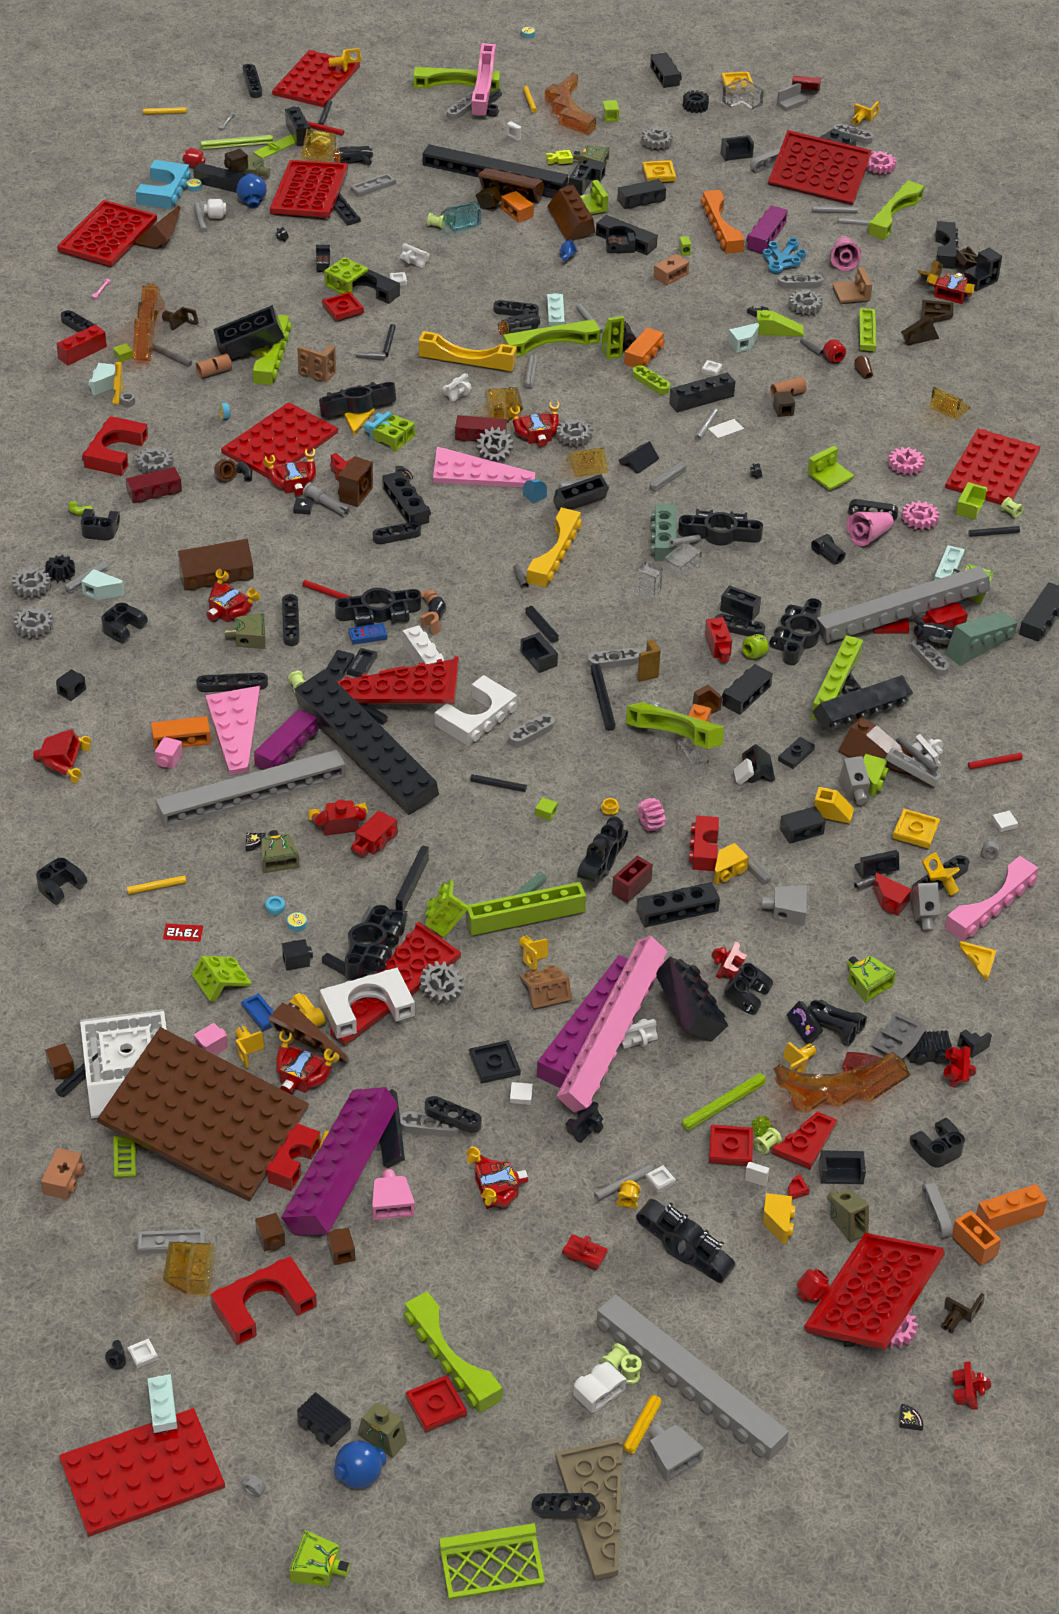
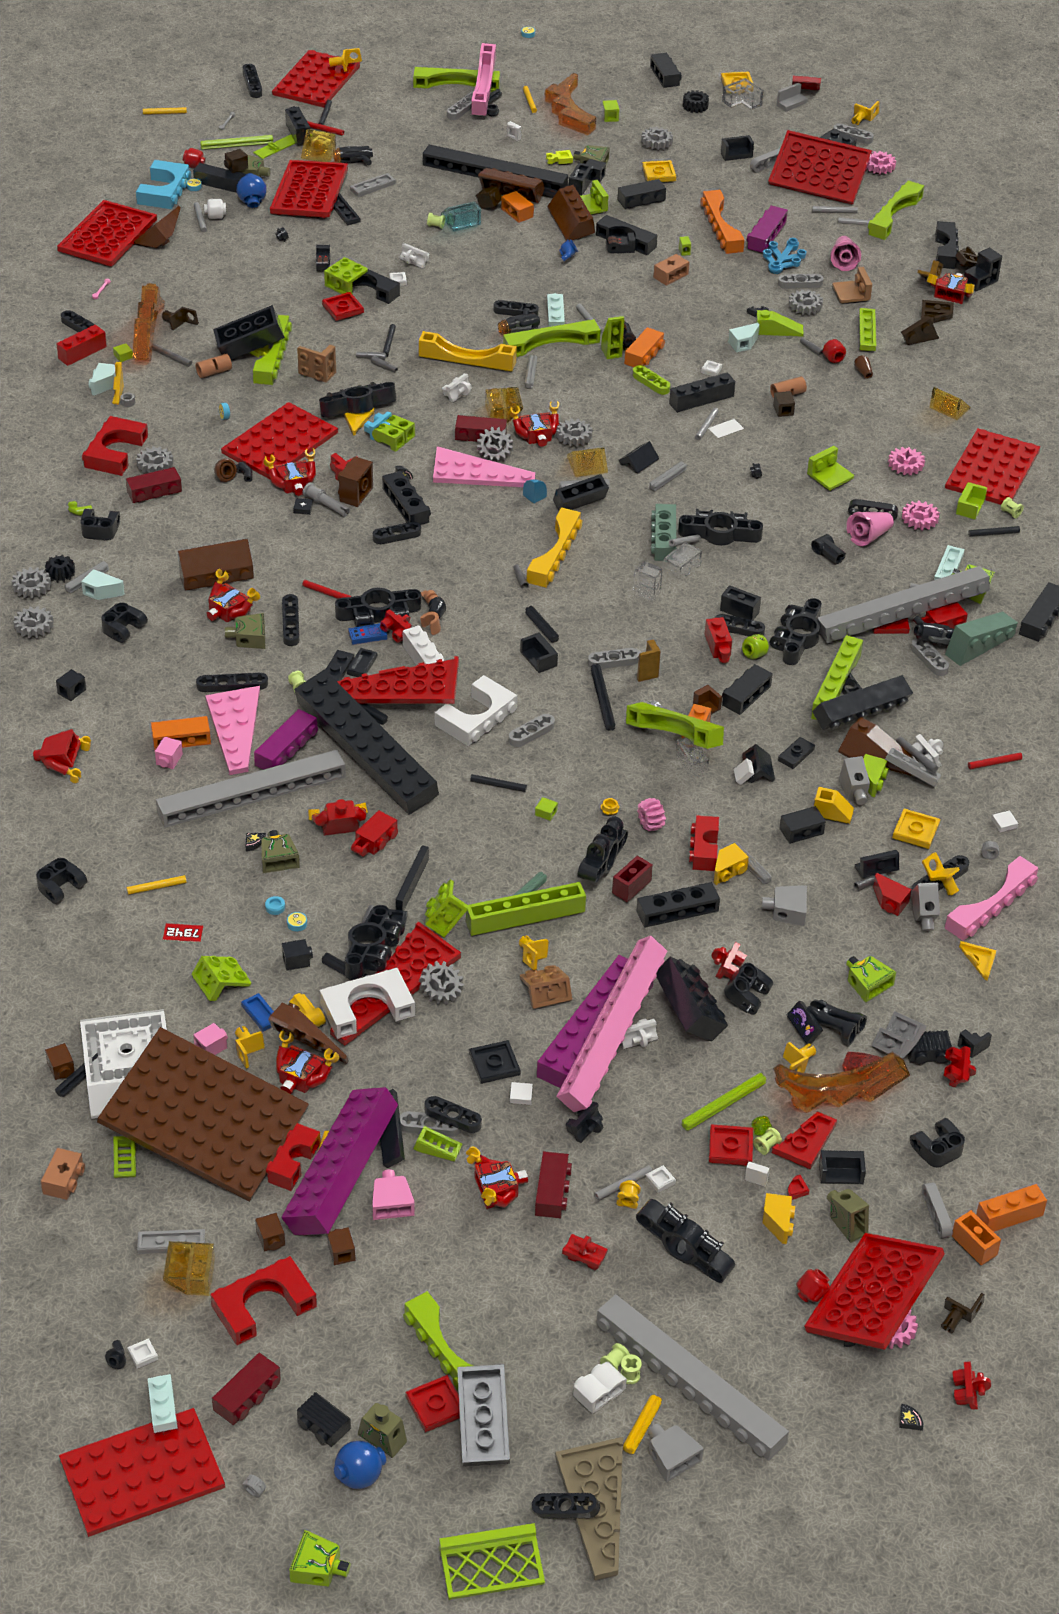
(246, 1389): none -> dark red brick
(381, 363): none -> flat silver pin
(395, 623): none -> red hips
(435, 1150): none -> lime slope
(483, 1415): none -> brick
(553, 1185): none -> dark red brick

